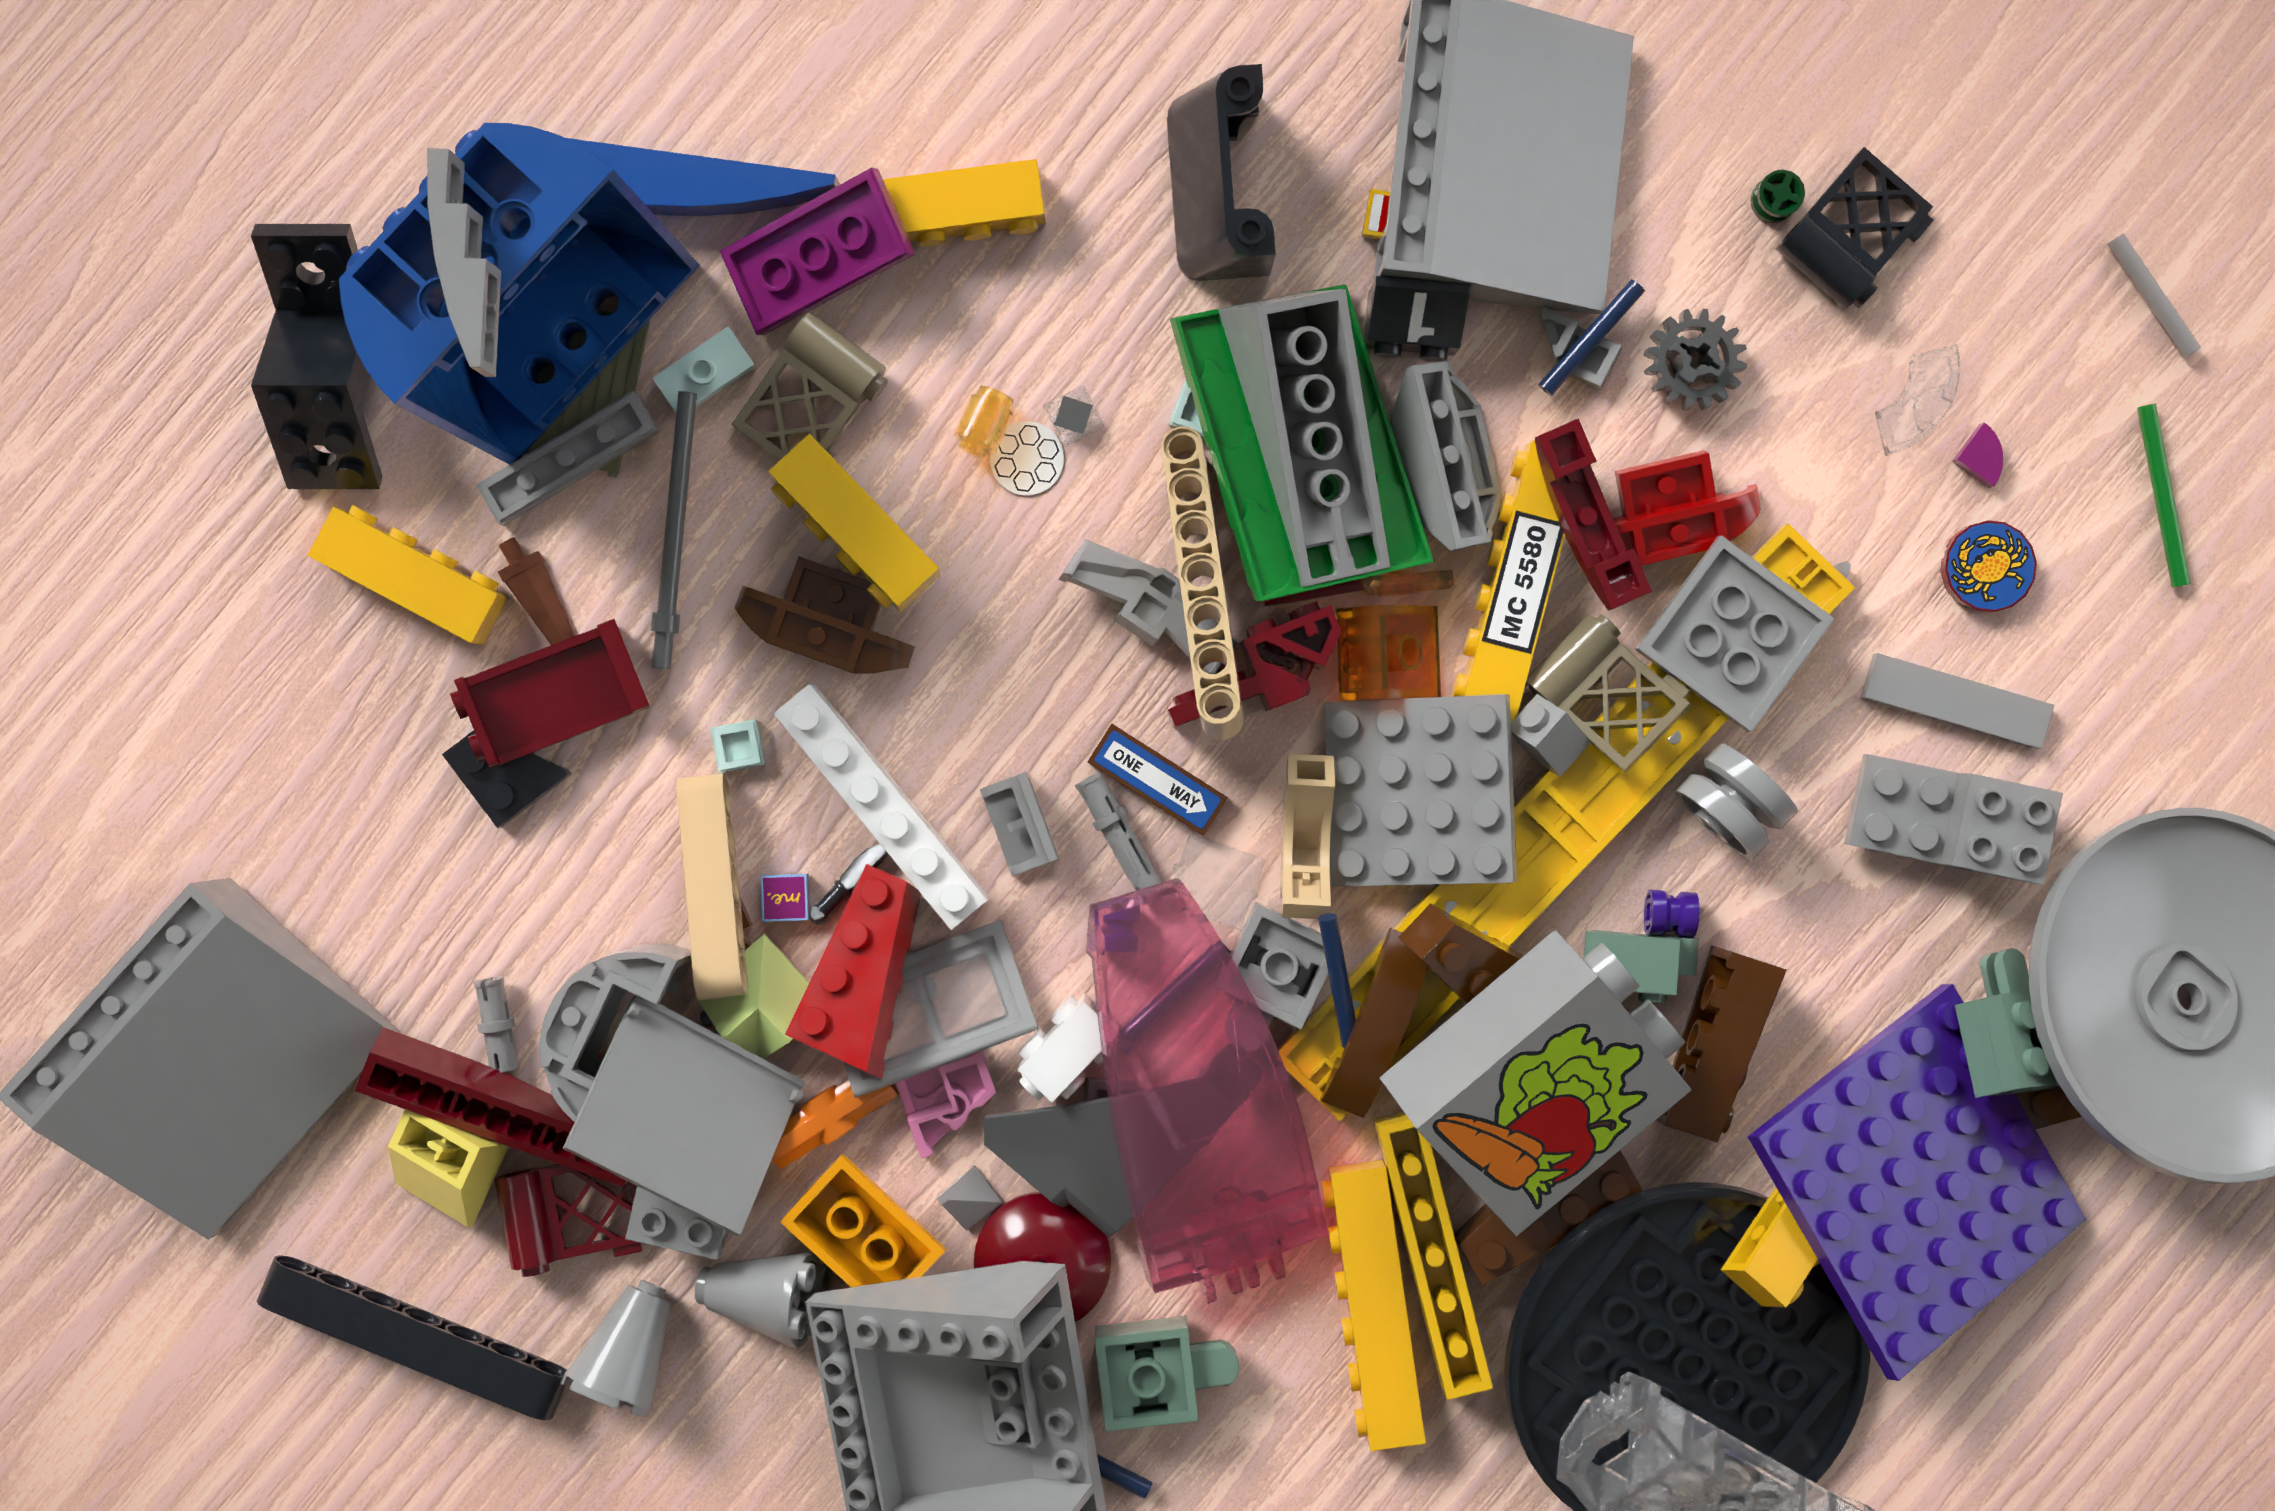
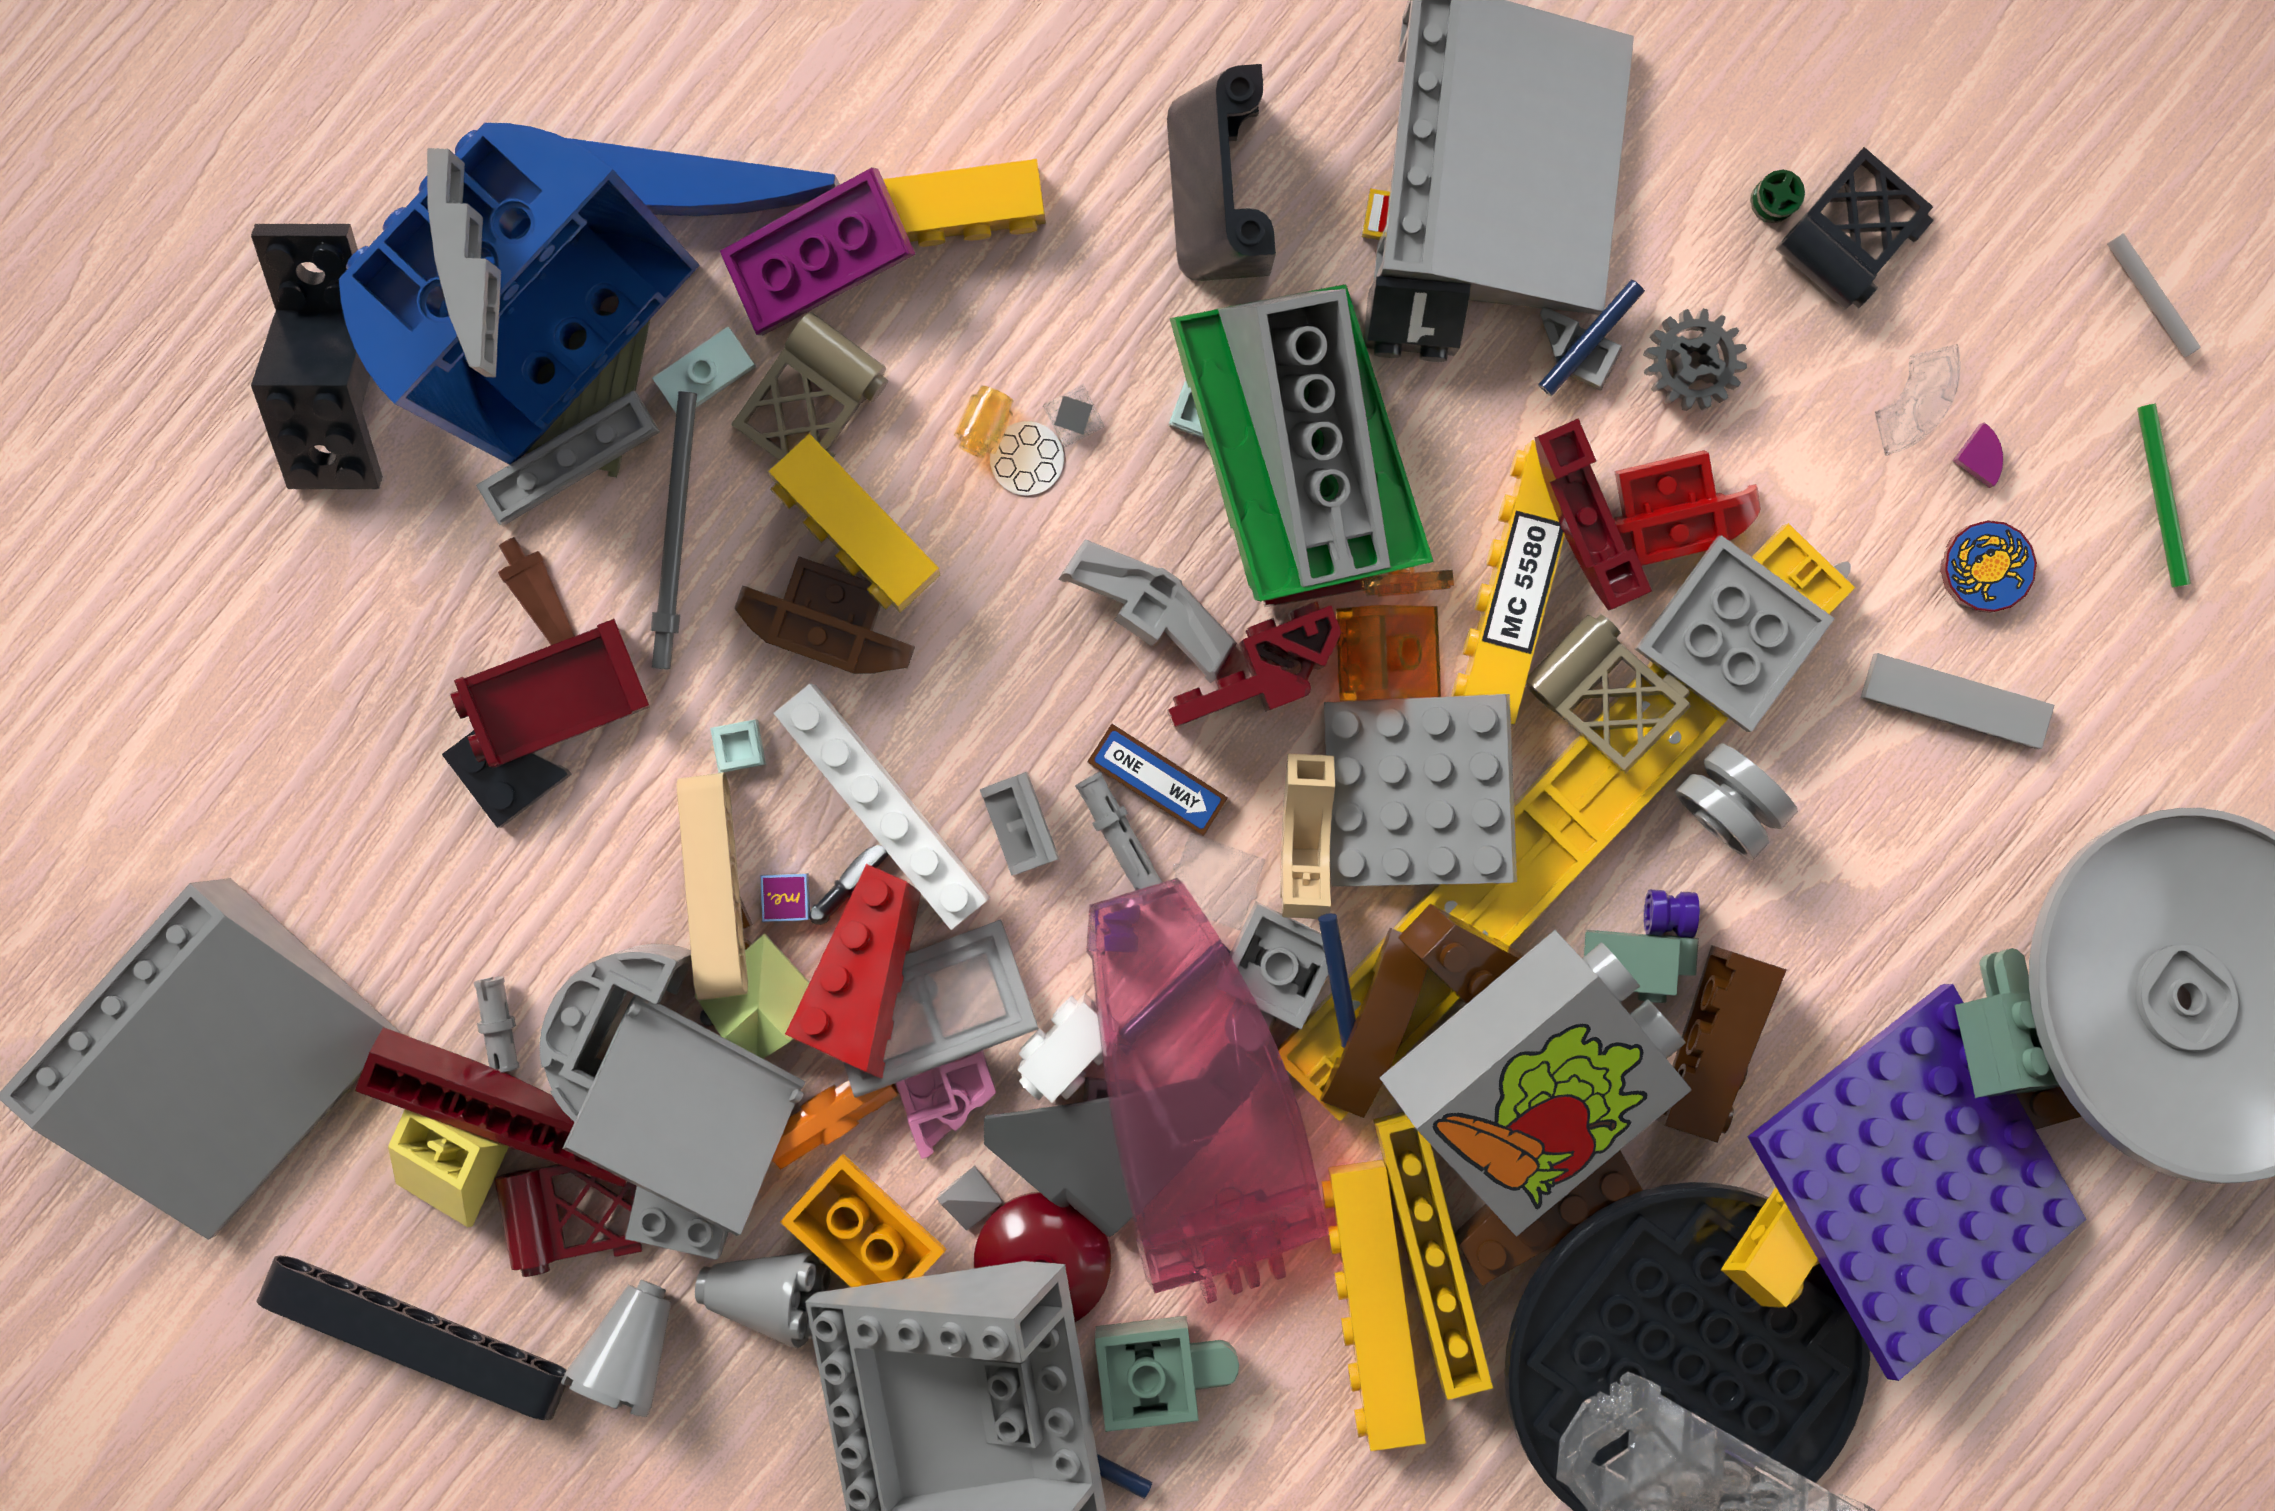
(408, 575): yellow brick -> none
(1205, 601): tan beam -> none
(1446, 455): light grey wedge -> none
(1548, 735): light grey brick -> none
(1954, 819): light grey piece -> none

